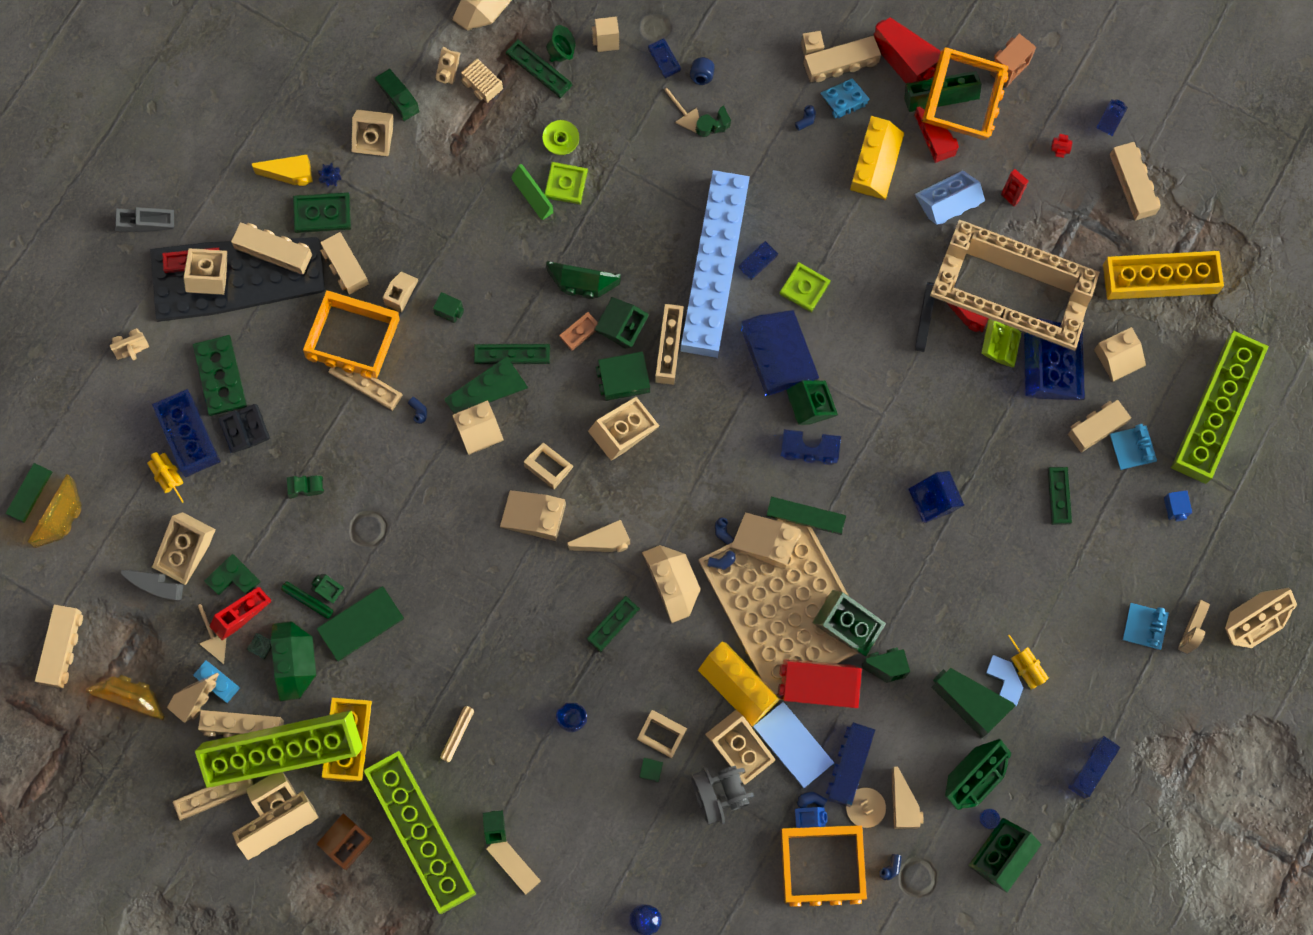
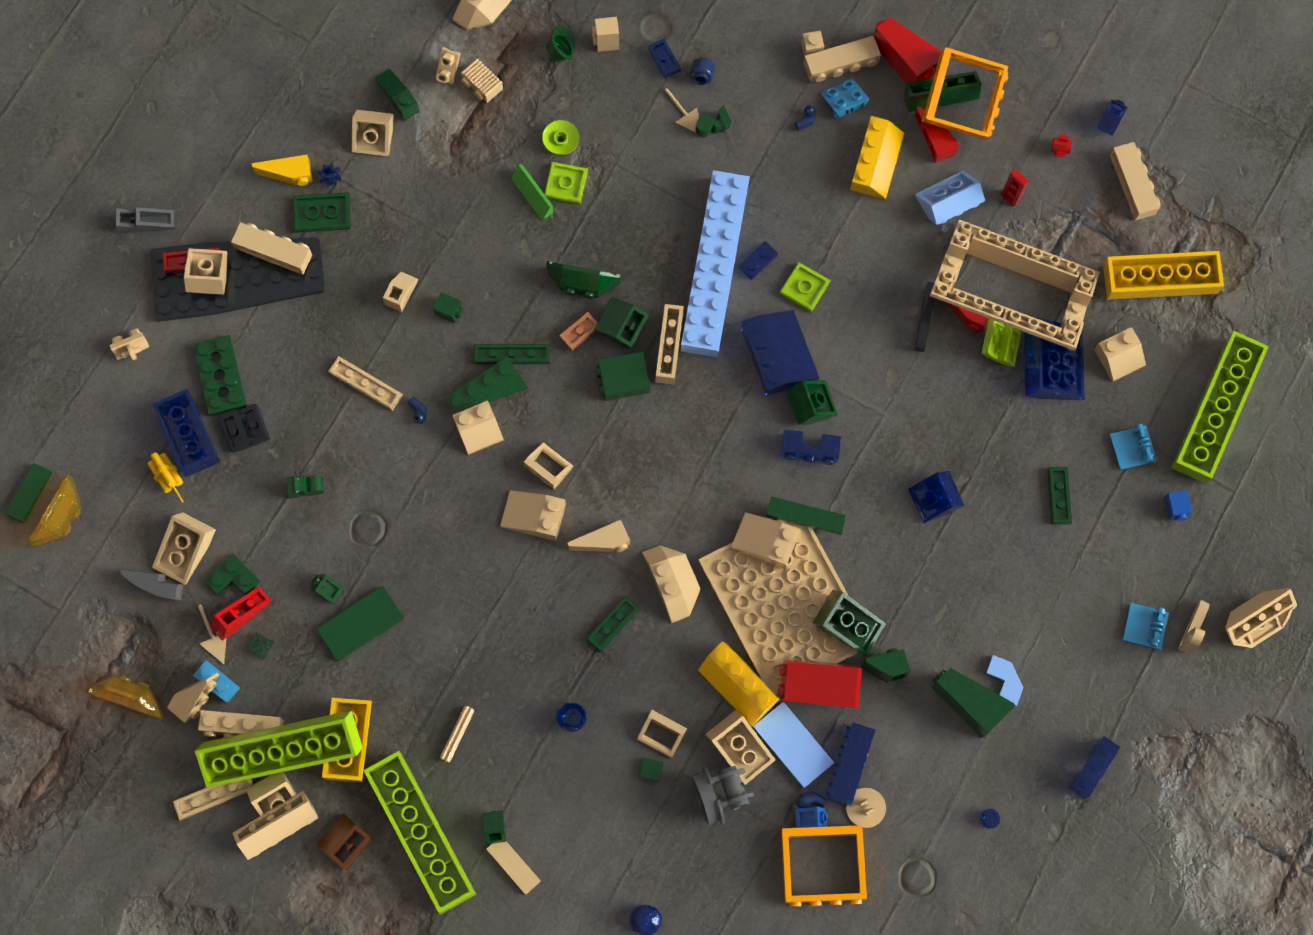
(58, 646): tan brick -> none
(292, 660): dark green wedge -> none
(307, 600): dark green axle -> none
(343, 263): tan brick -> none
(357, 307): light orange window -> none
(539, 68): dark green tile -> none
(623, 428): tan slope -> none
(721, 531): dark blue arm -> none
(724, 562): dark blue arm -> none
(891, 870): dark blue arm -> none
(905, 807): tan slope -> none
(977, 774): dark green wedge -> none
(1005, 854): dark green slope -> none
(1015, 56): nougat brick -> none
(1029, 667): yellow piece -> none
(1098, 425): tan brick -> none

